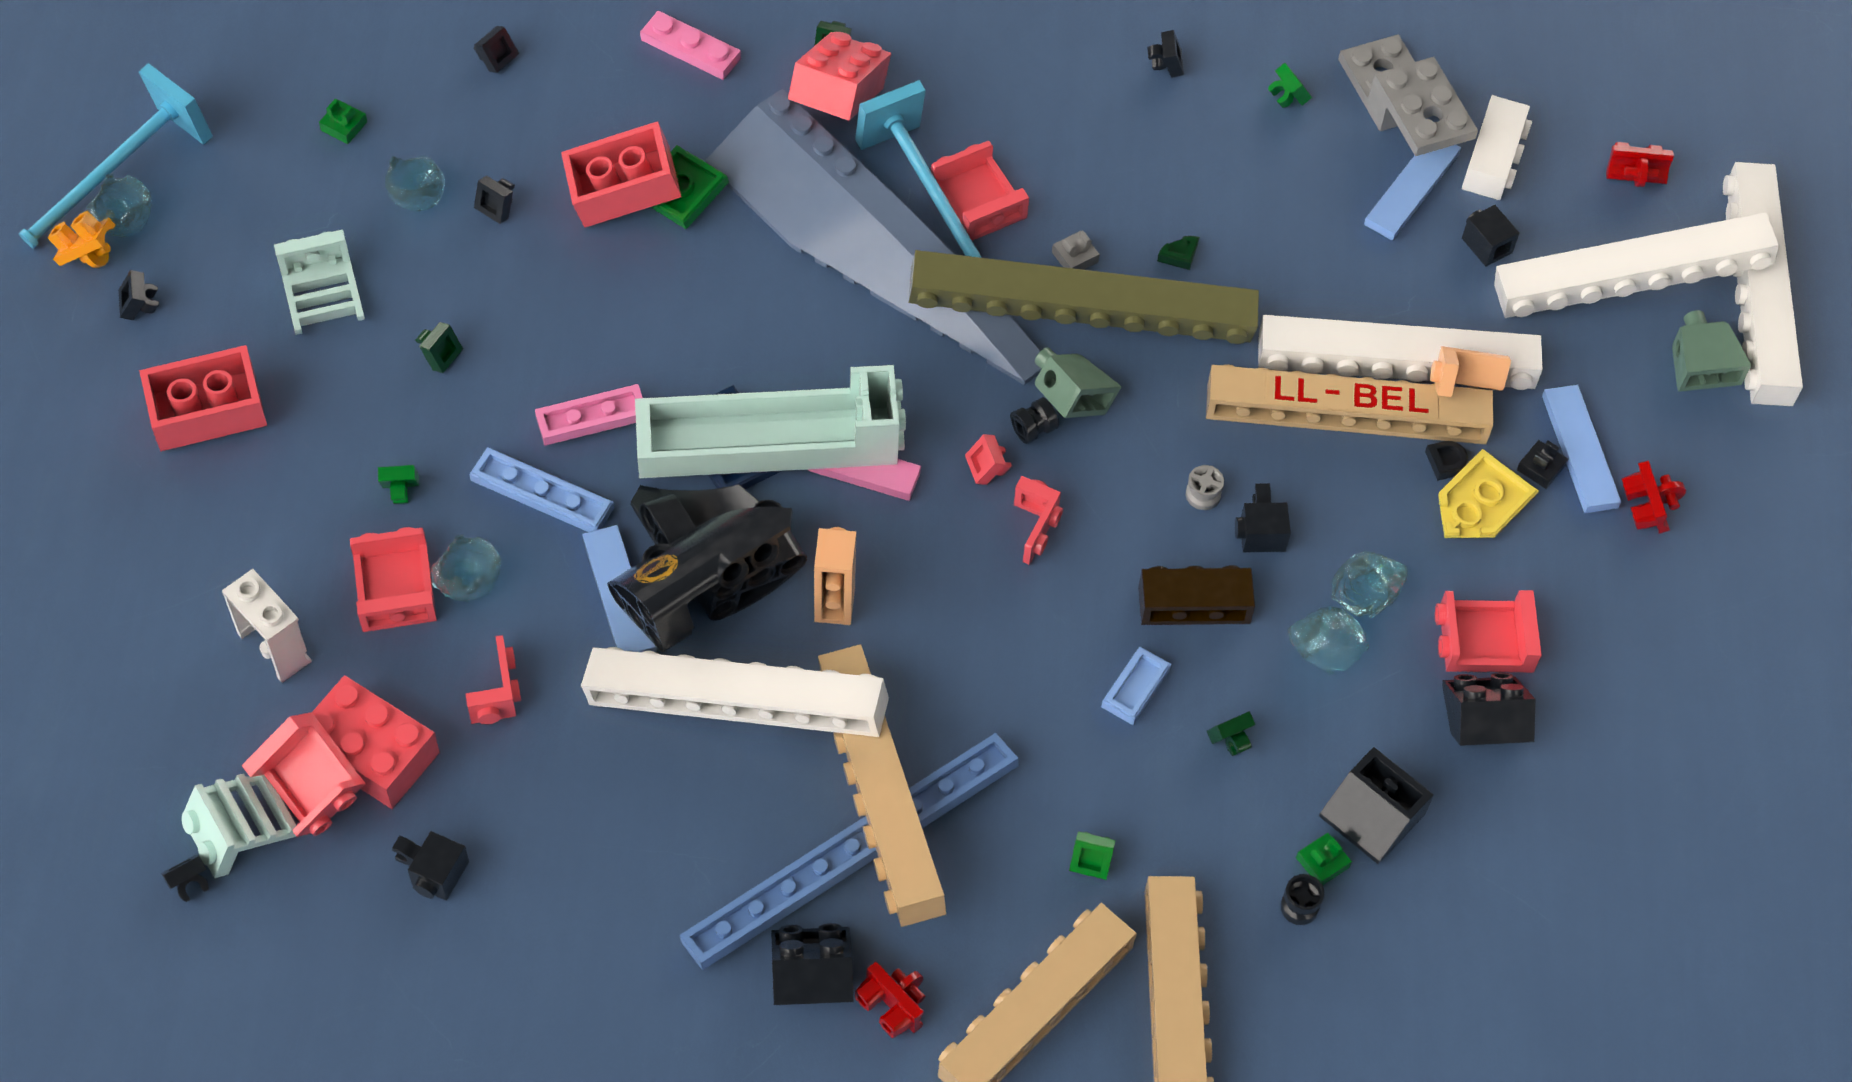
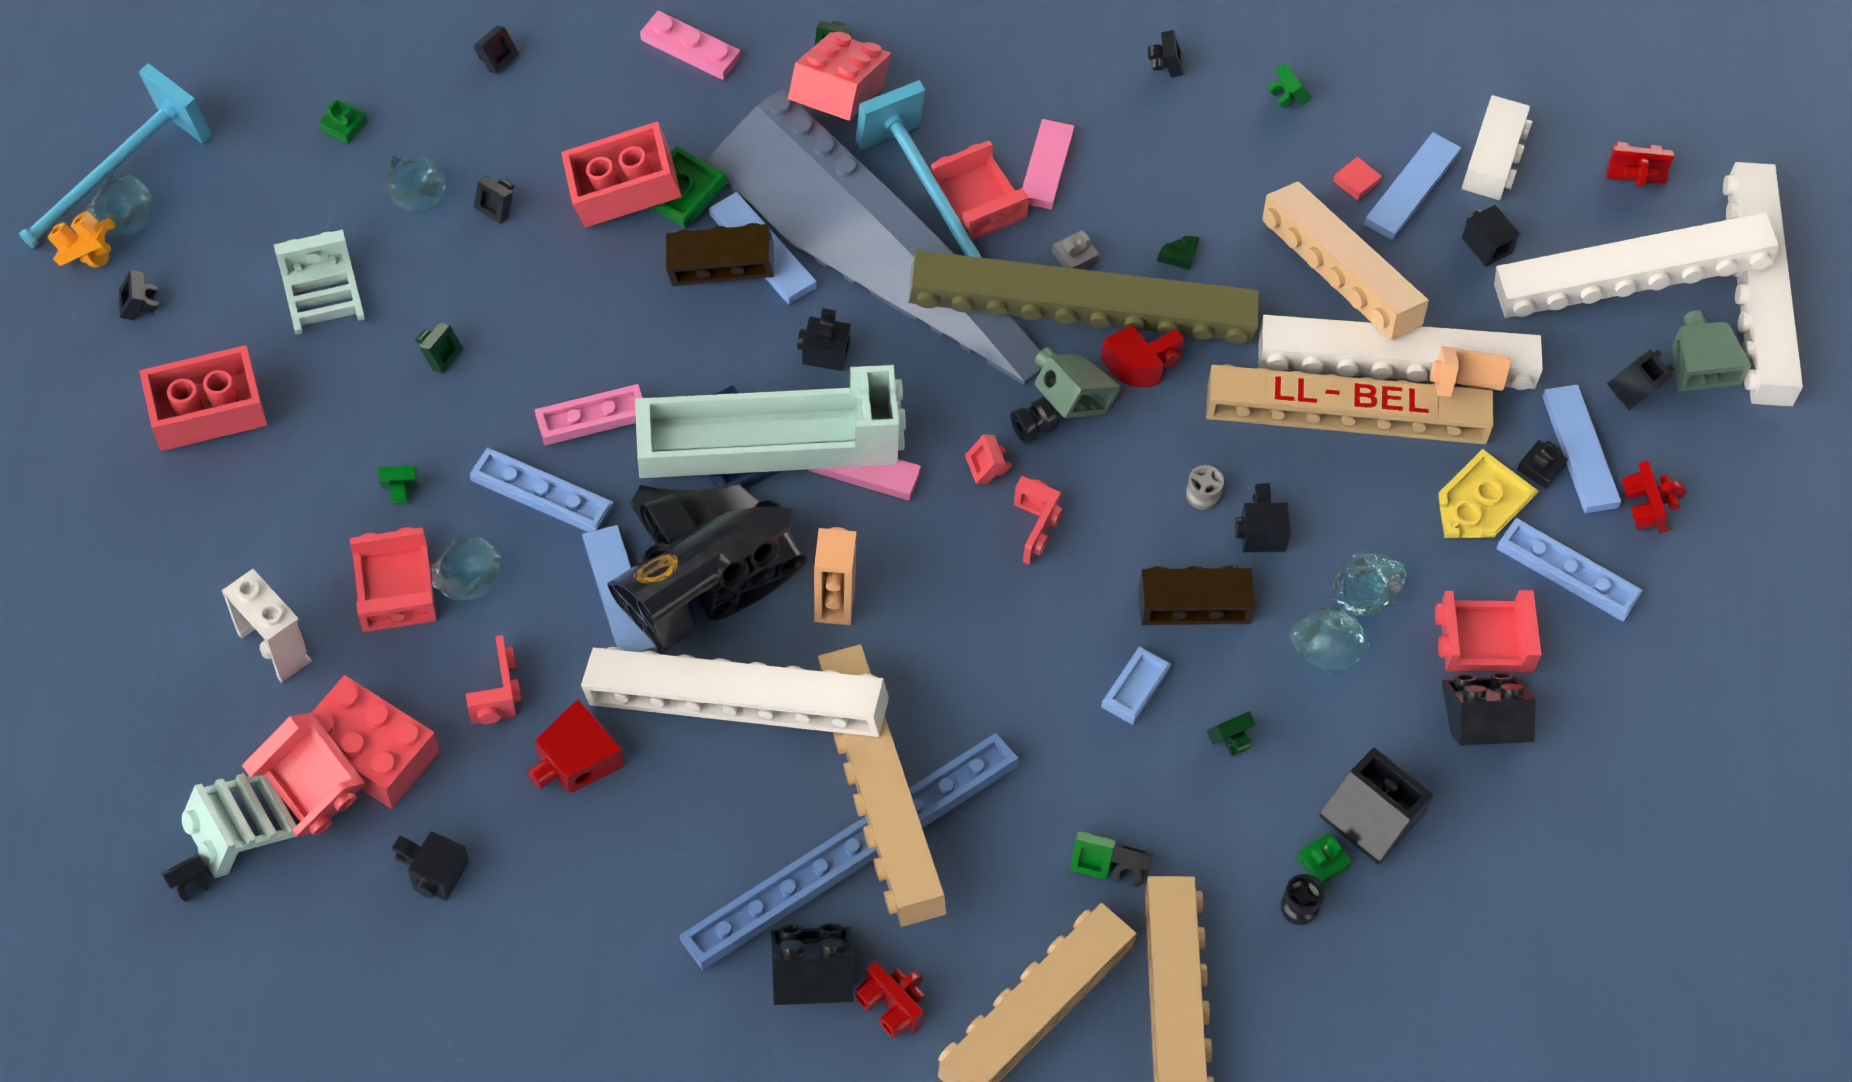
(575, 751): none -> red torso
(720, 254): none -> dark brown brick
(790, 277): none -> light blue tile
(825, 341): none -> black brick
(1047, 163): none -> bright pink tile
(1132, 859): none -> black tile
(1136, 361): none -> red brick
(1345, 260): none -> tan brick
(1357, 178): none -> coral tile
(1408, 95): light grey bracket -> none
(1446, 458): black tile -> none
(1569, 569): none -> light blue tile
(1640, 378): none -> black brick

